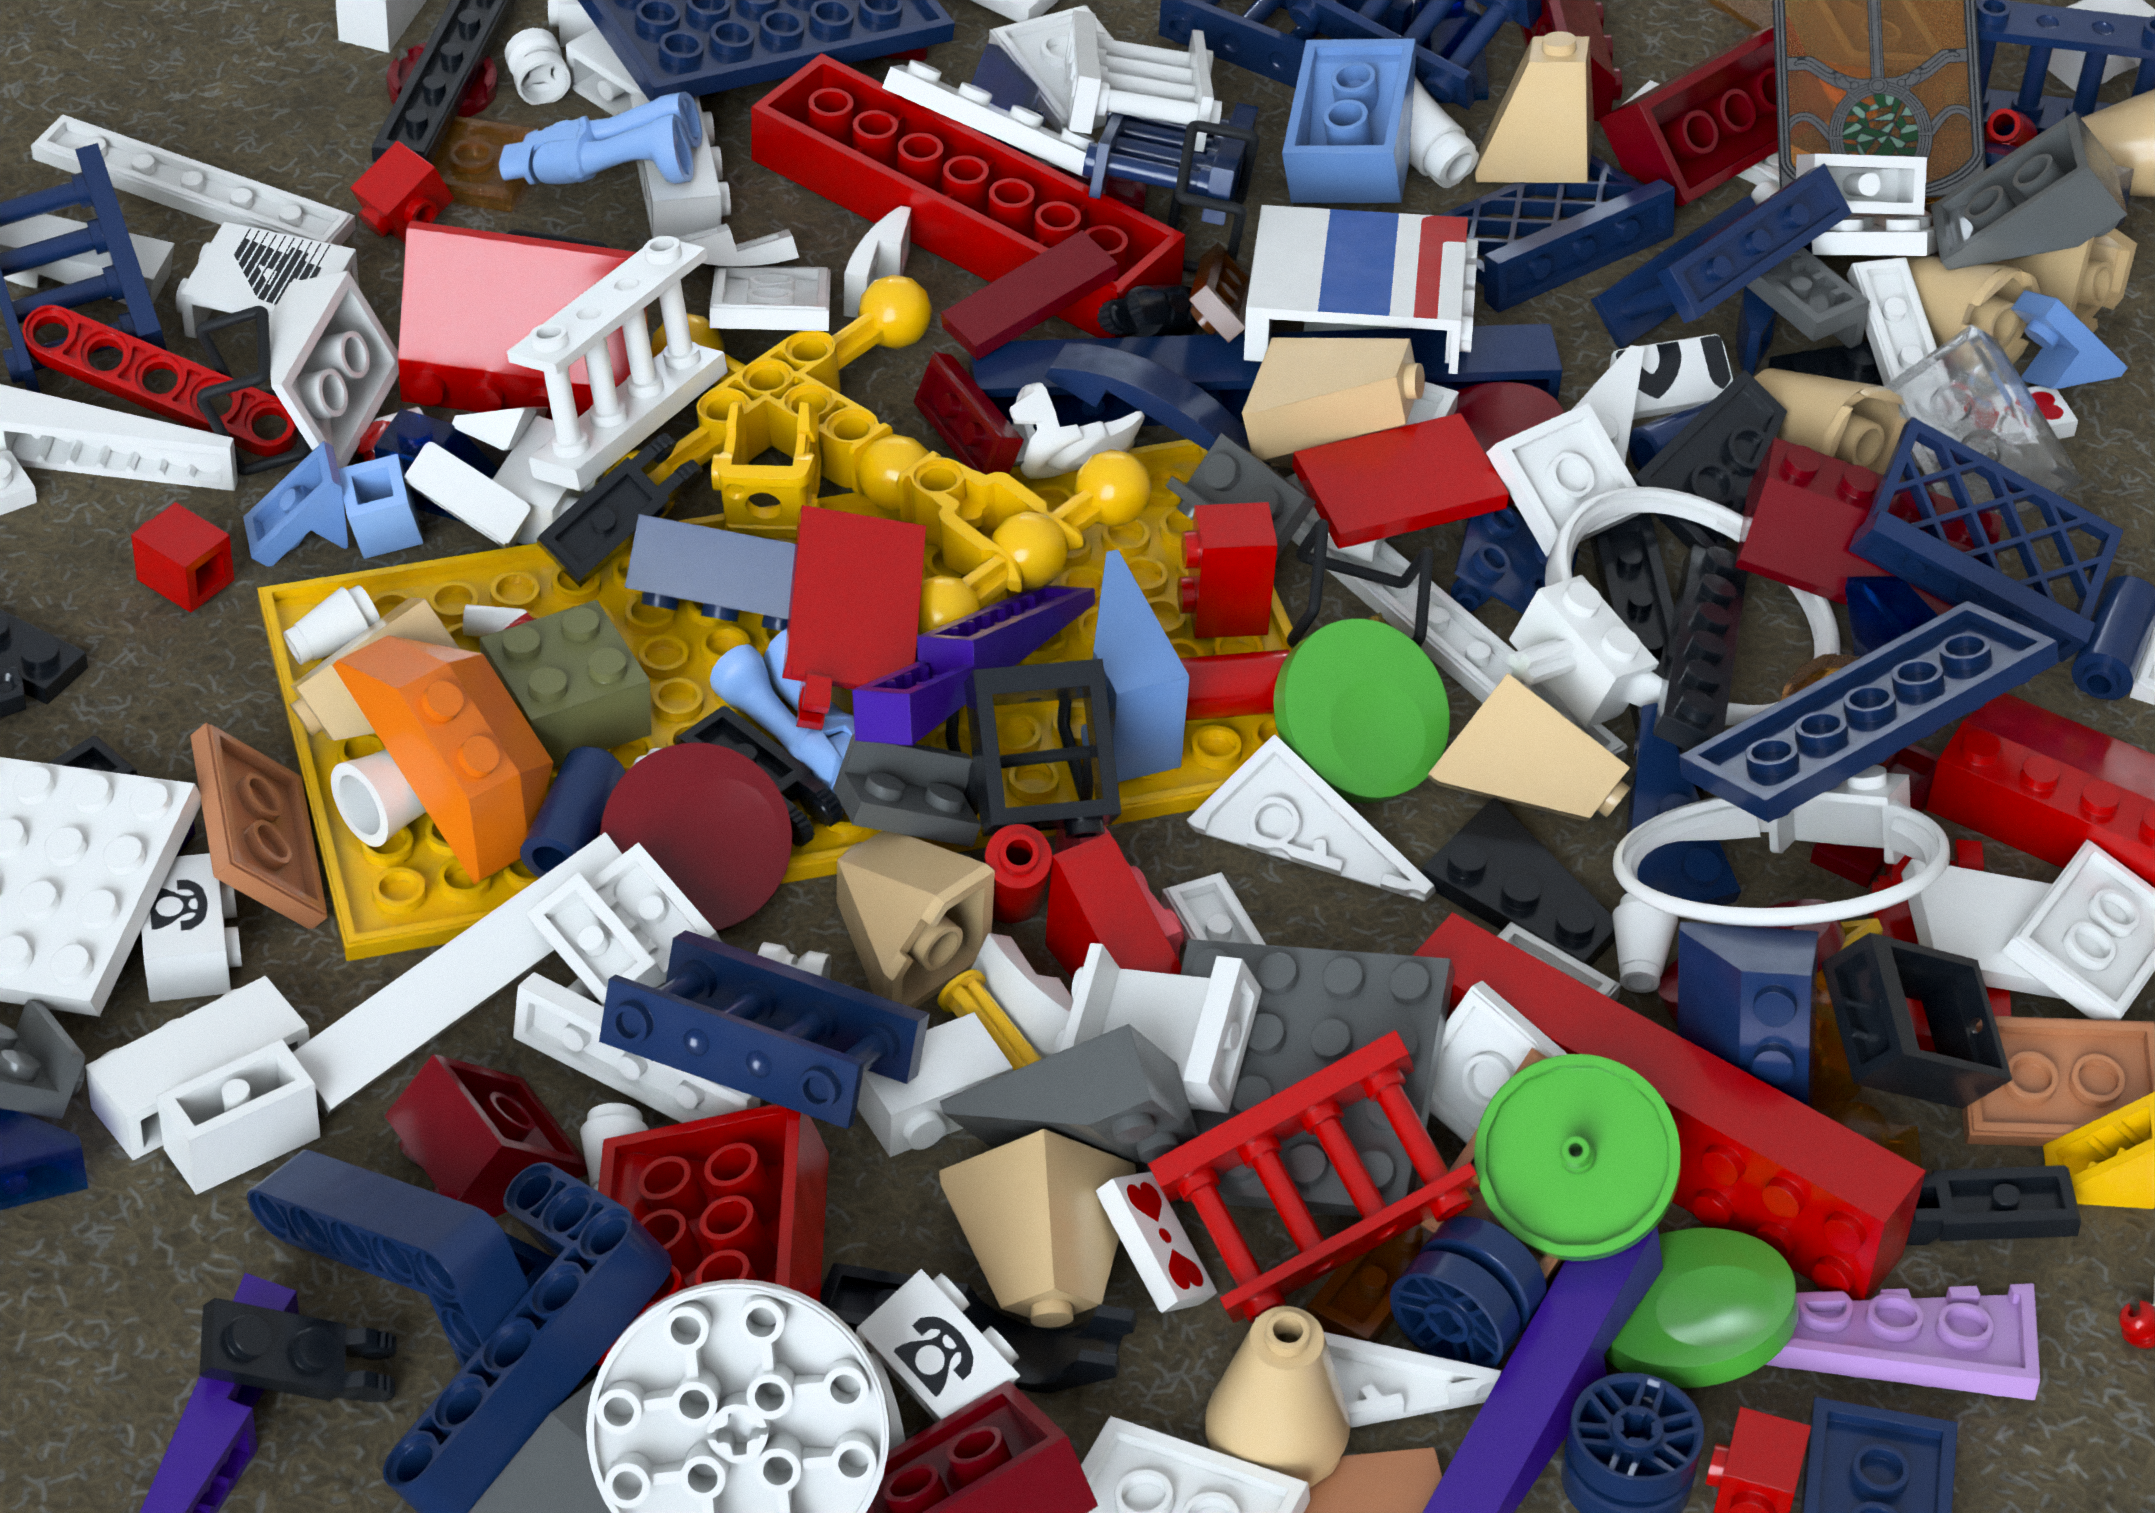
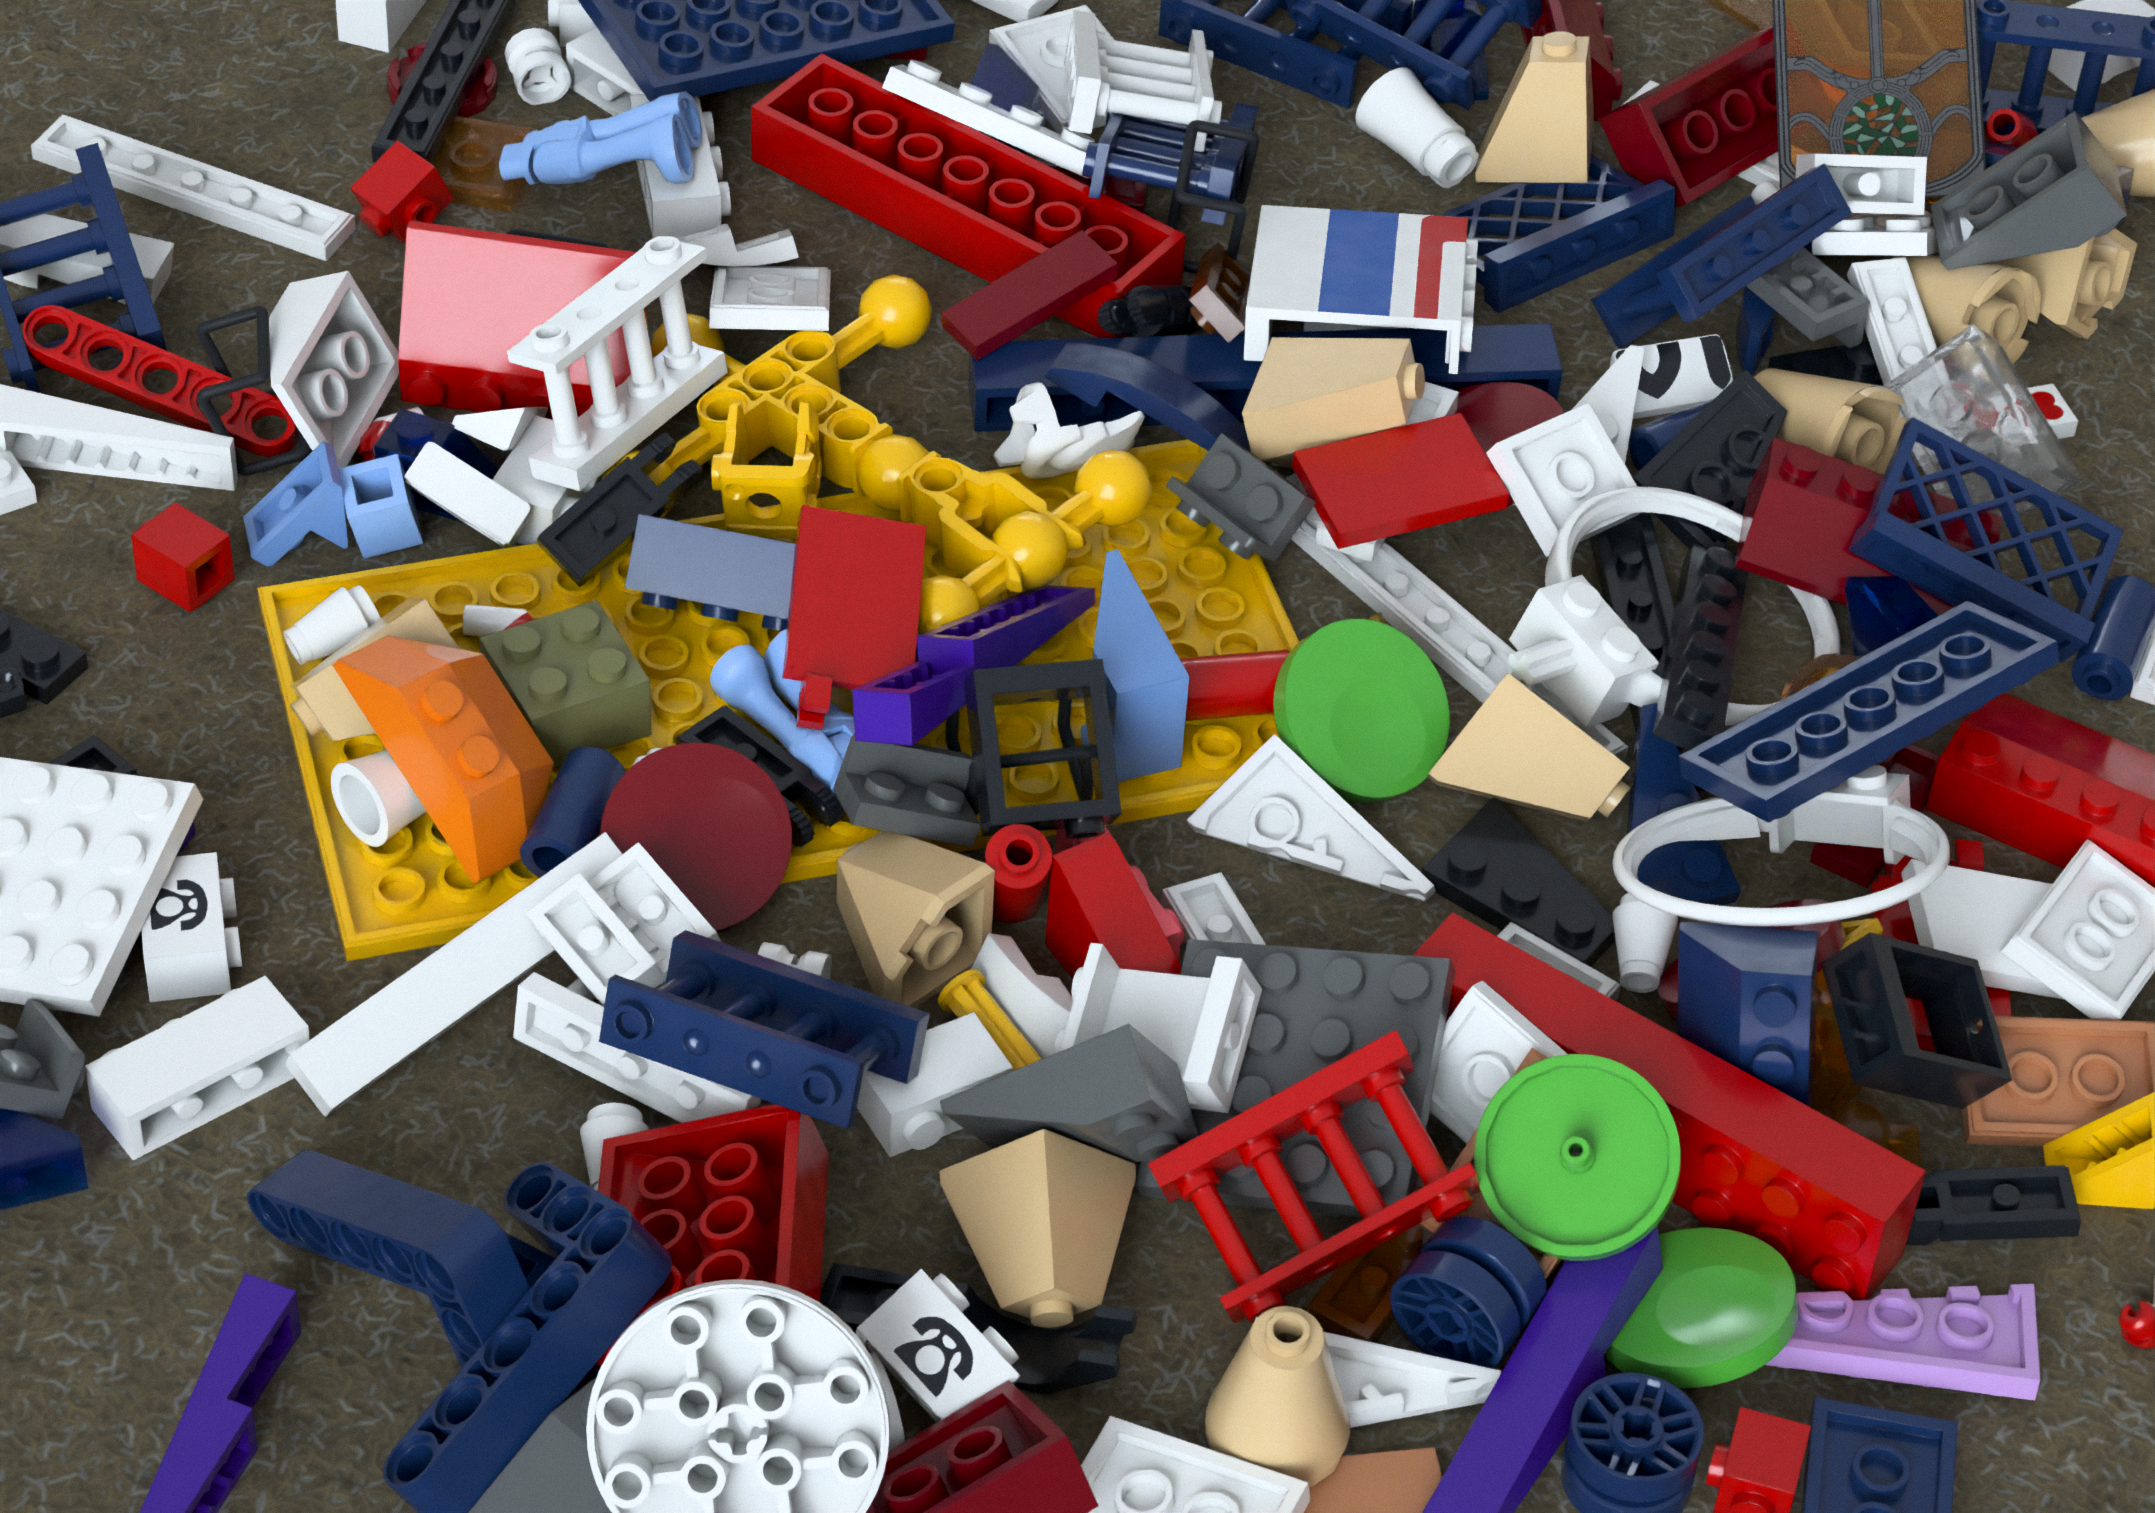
(238, 1116): white brick -> none
(253, 269): white panel -> none
(258, 826): nougat tile -> none
(292, 1353): black hinge -> none
(477, 1131): dark red slope -> none
(878, 255): white slope -> none
(966, 417): dark red tile -> none
(1156, 1242): white tile -> none
(1229, 571): red brick -> none
(1318, 539): black piece -> none
(1351, 121): medium blue slope -> none
(1499, 561): dark blue hinge -> none
(2069, 349): medium blue slope -> none

